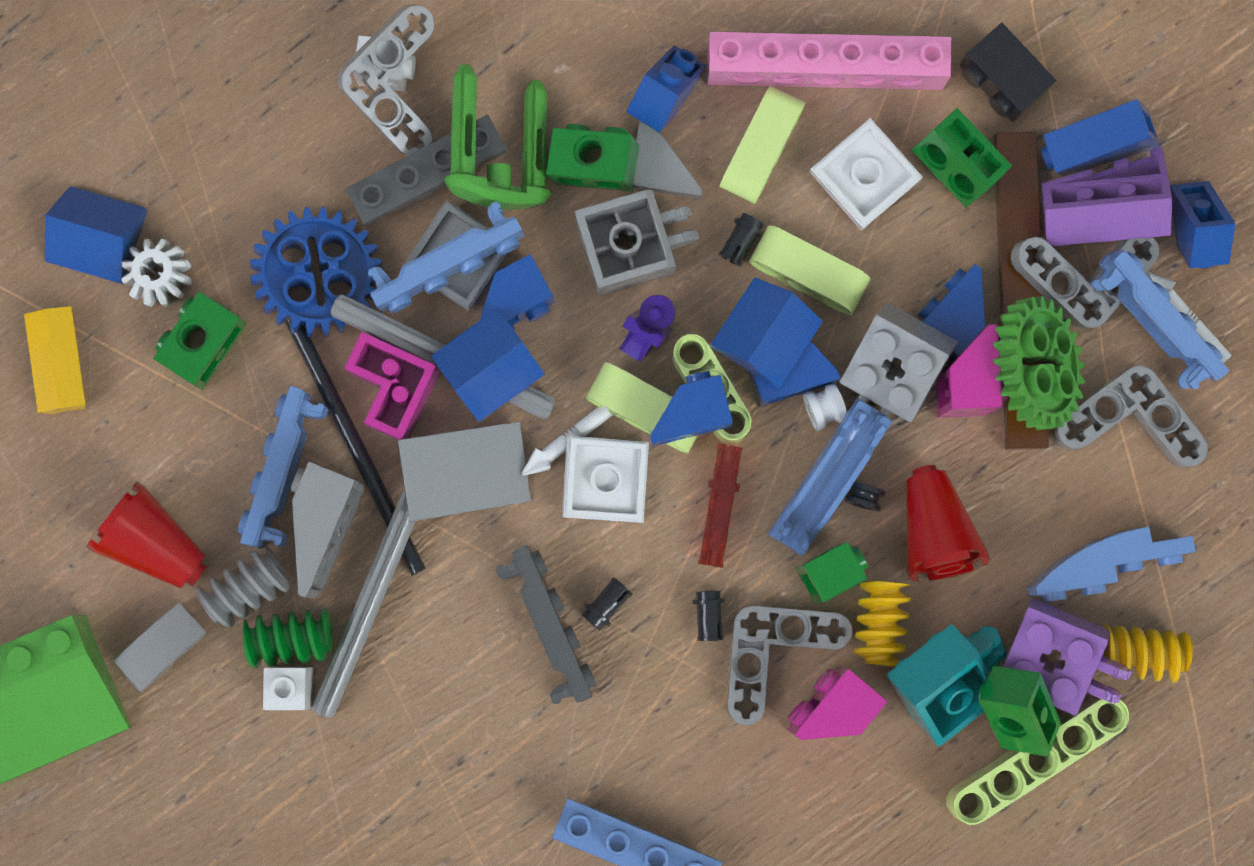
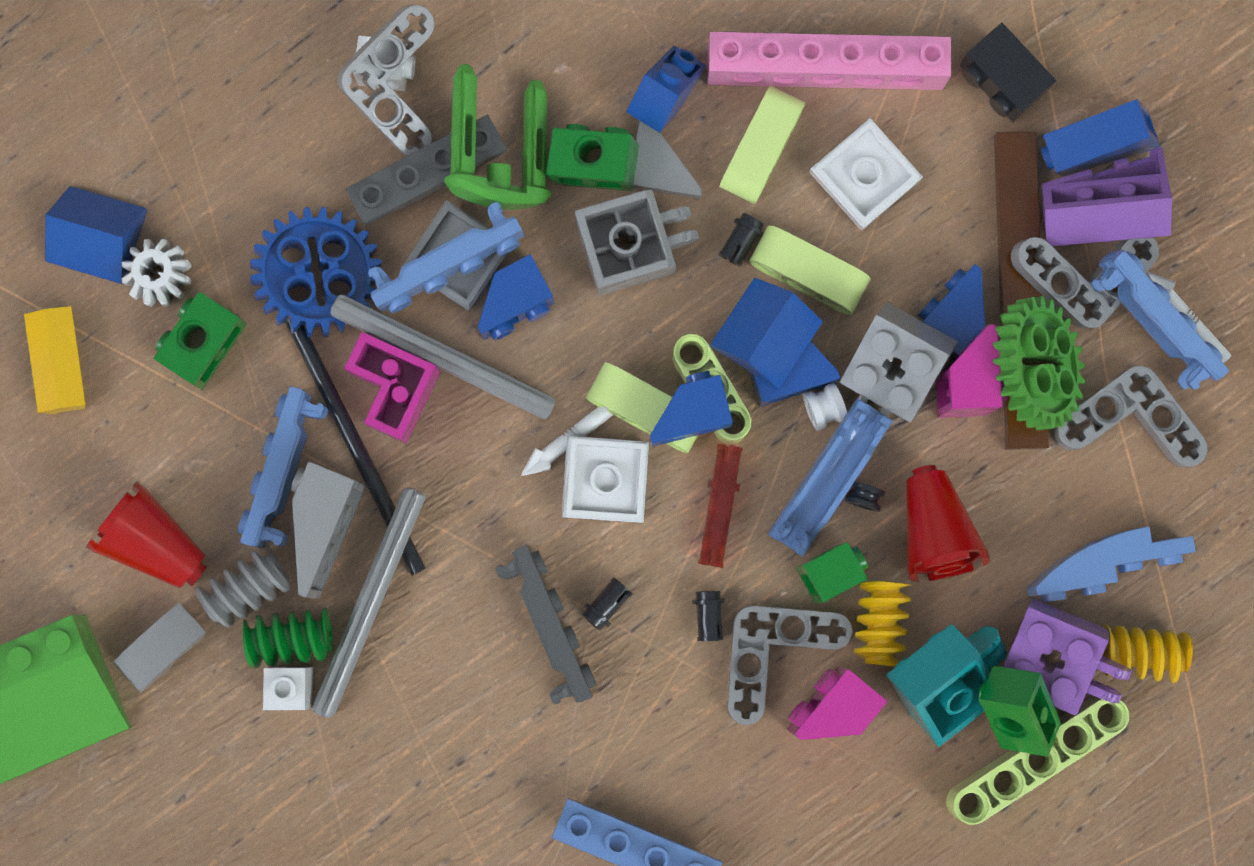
(464, 471): light grey piece -> none
(487, 365): blue slope -> none
(648, 326): dark purple hips -> none
(961, 158): green brick -> none
(1201, 225): blue slope -> none

